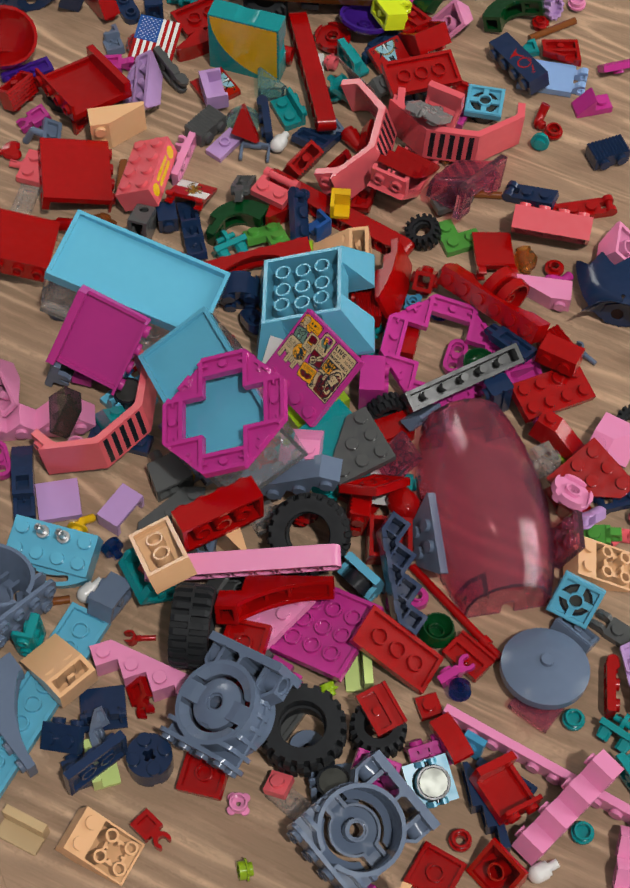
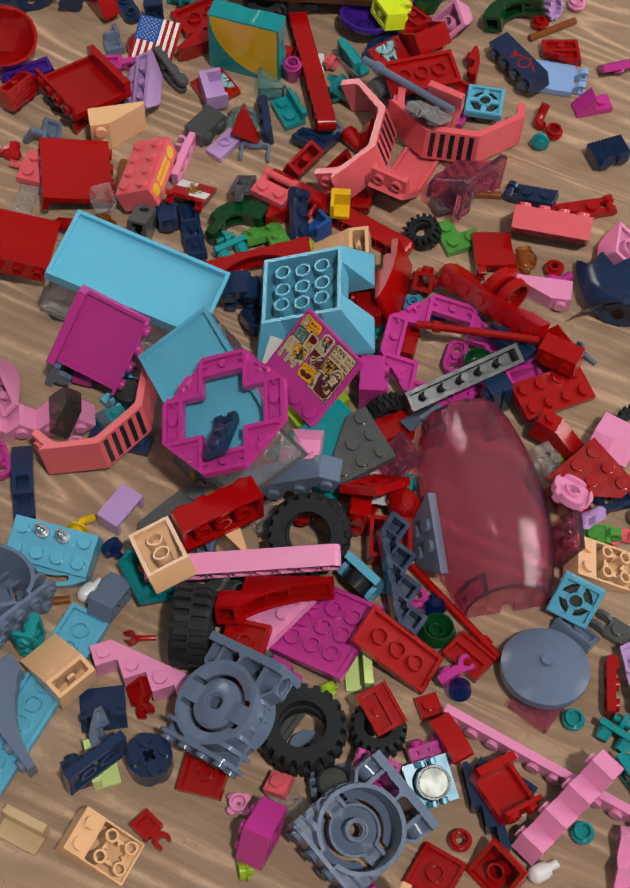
(34, 118): dark pink plate -> none
(58, 500): lavender tile -> none
(63, 735): dark blue bracket -> none
(102, 198): none -> clear panel
(167, 474): dark grey torso -> none
(221, 435): none -> dark blue plate
(260, 832): none -> dark pink brick
(279, 142): white cylinder -> none
(292, 68): none -> dark pink cone
(317, 203): none -> red hand
(324, 34): red plate -> none
(380, 68): none -> sand blue bar
(408, 163): red slope -> none
(434, 605): none -> clear blue tile
(438, 326): none -> red bar
(473, 61): none -> red slope
(477, 744): dark azure plate -> none
(532, 48): teal tile -> none

